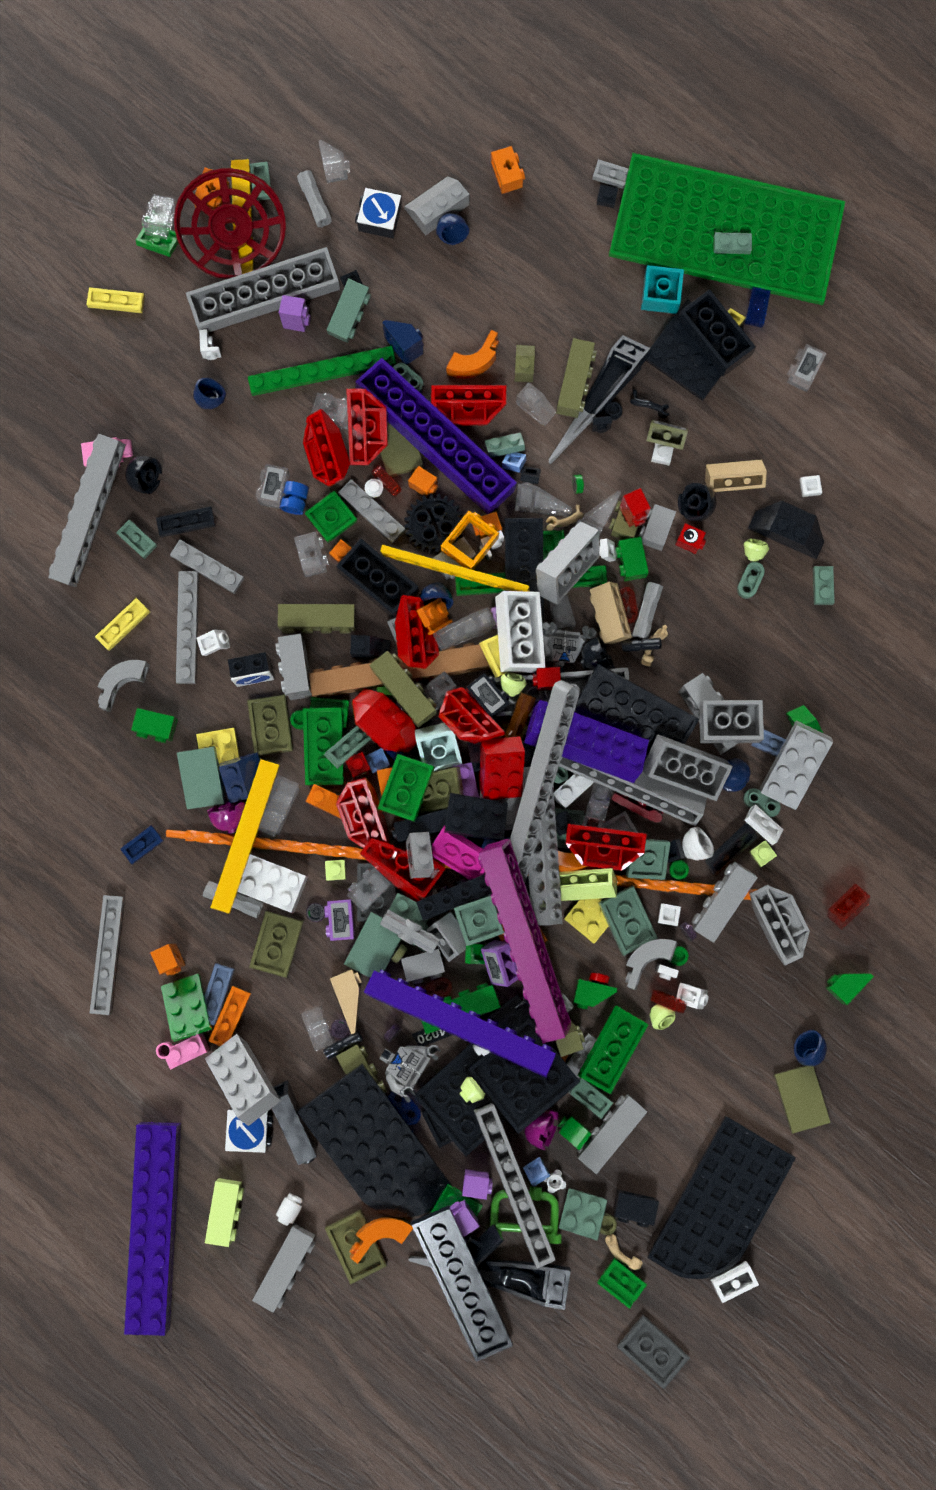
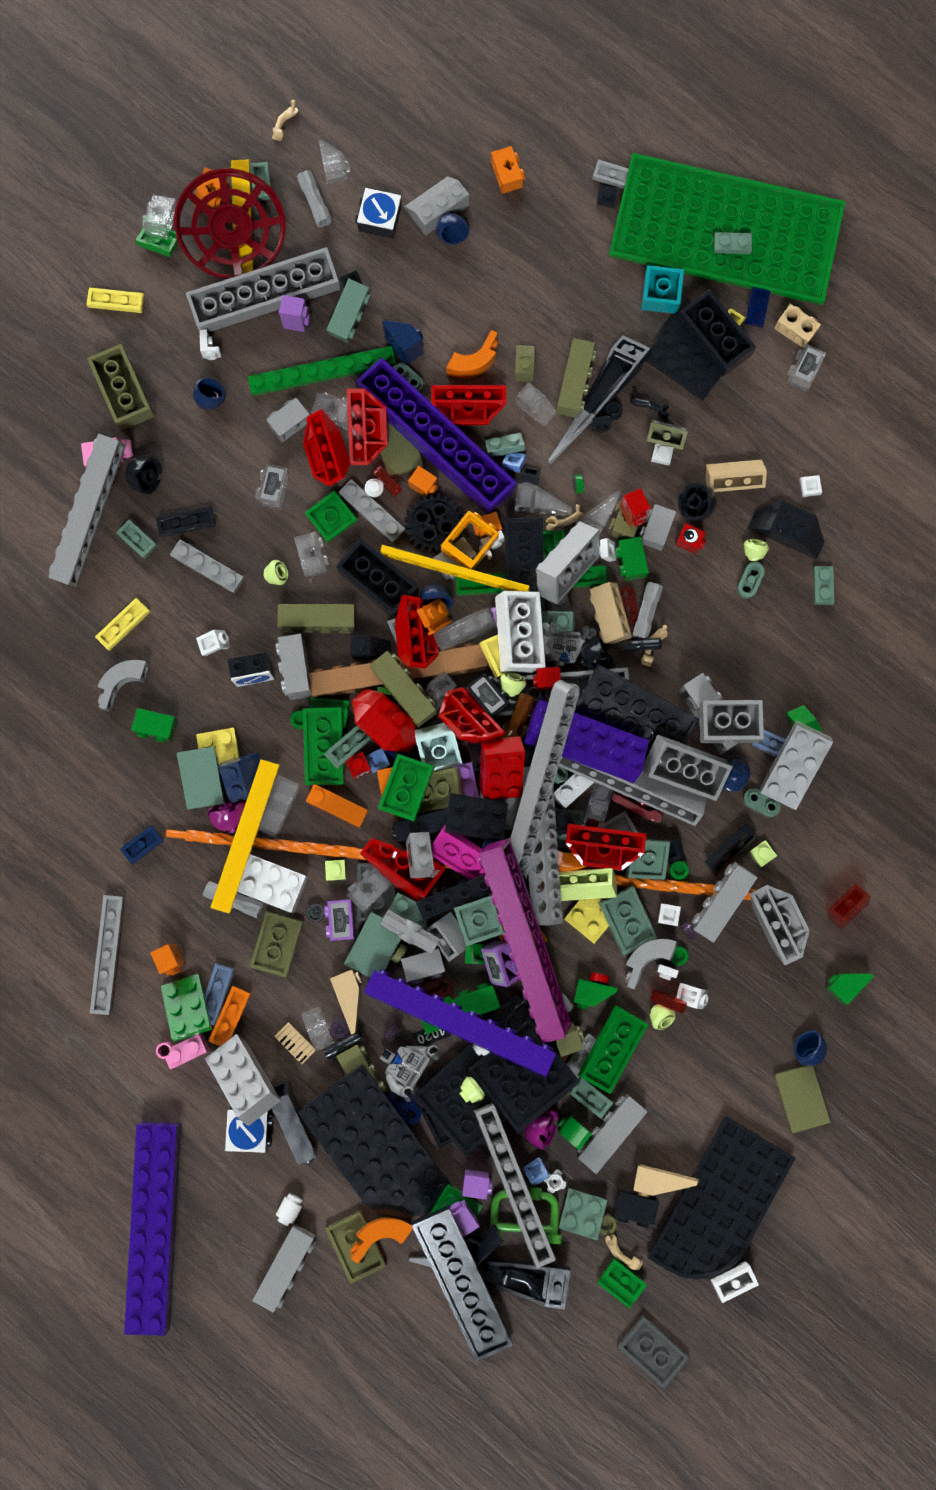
(120, 387): none -> olive brick
(187, 627): light grey plate -> none
(224, 1212): yellowish green brick -> none
(270, 725): olive tile -> none
(276, 573): none -> yellowish green cone
(288, 419): none -> light grey brick
(289, 113): none -> tan piece
(294, 498): blue wheel -> none
(295, 1042): none -> tan tile
(340, 550): orange plate -> none
(360, 813): red wedge -> none
(563, 620): none -> sand green plate
(657, 1181): none -> tan slope
(697, 844): white hat -> none
(763, 824): white plate -> none
(794, 329): none -> tan brick

